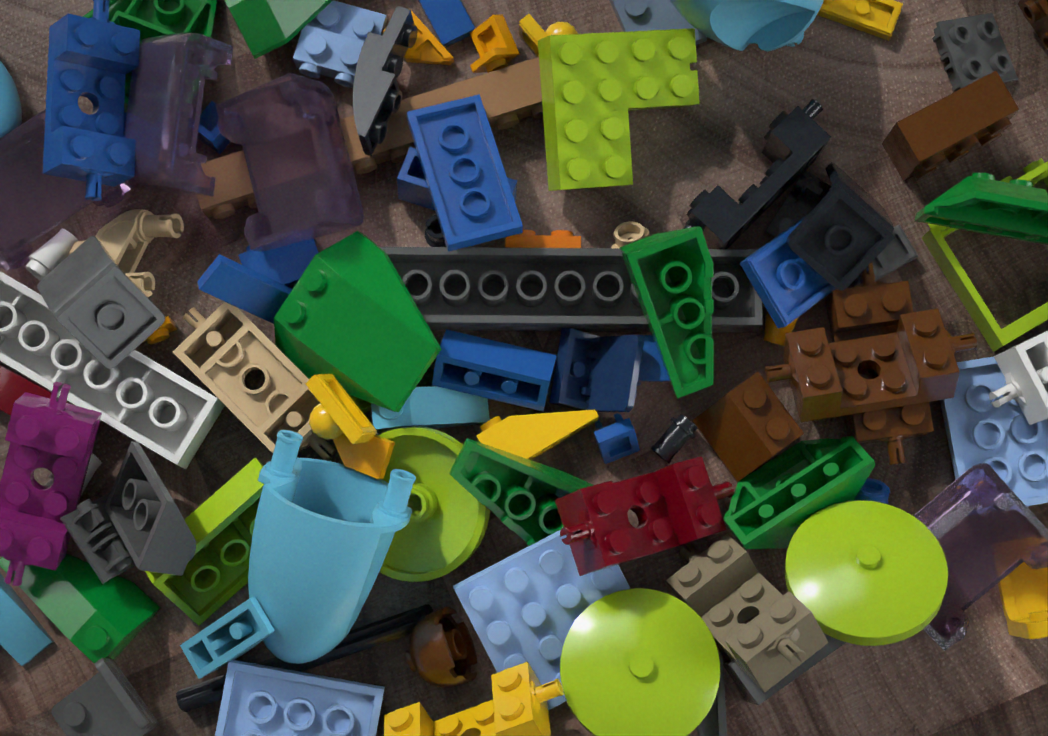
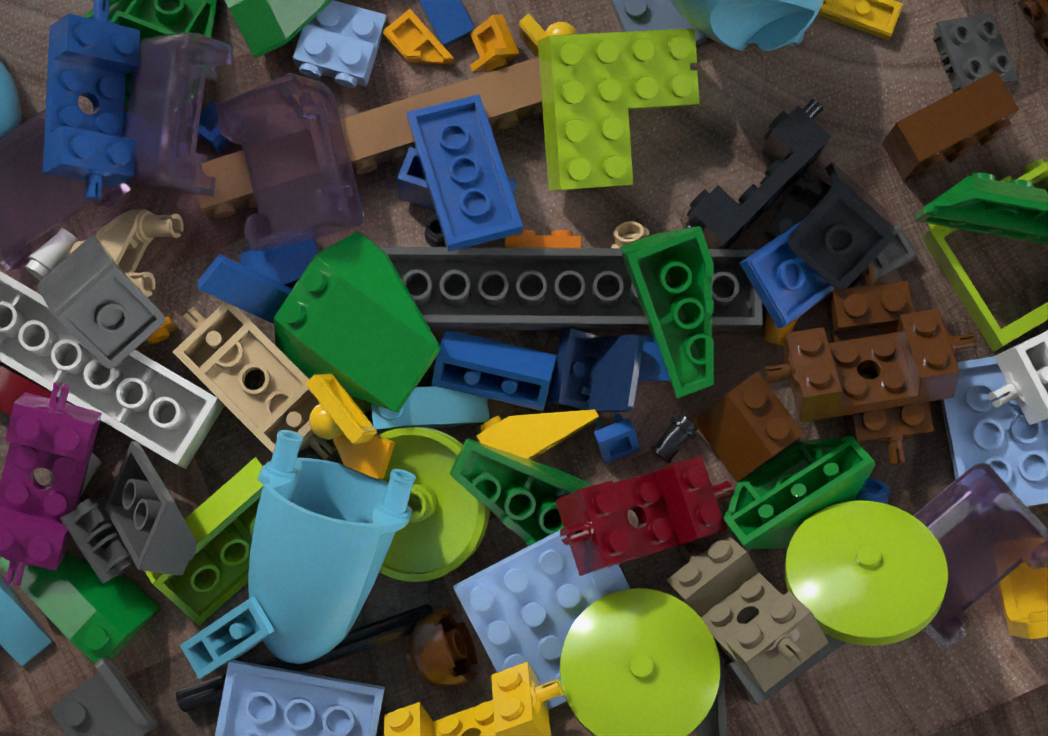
(375, 81): slope -> none

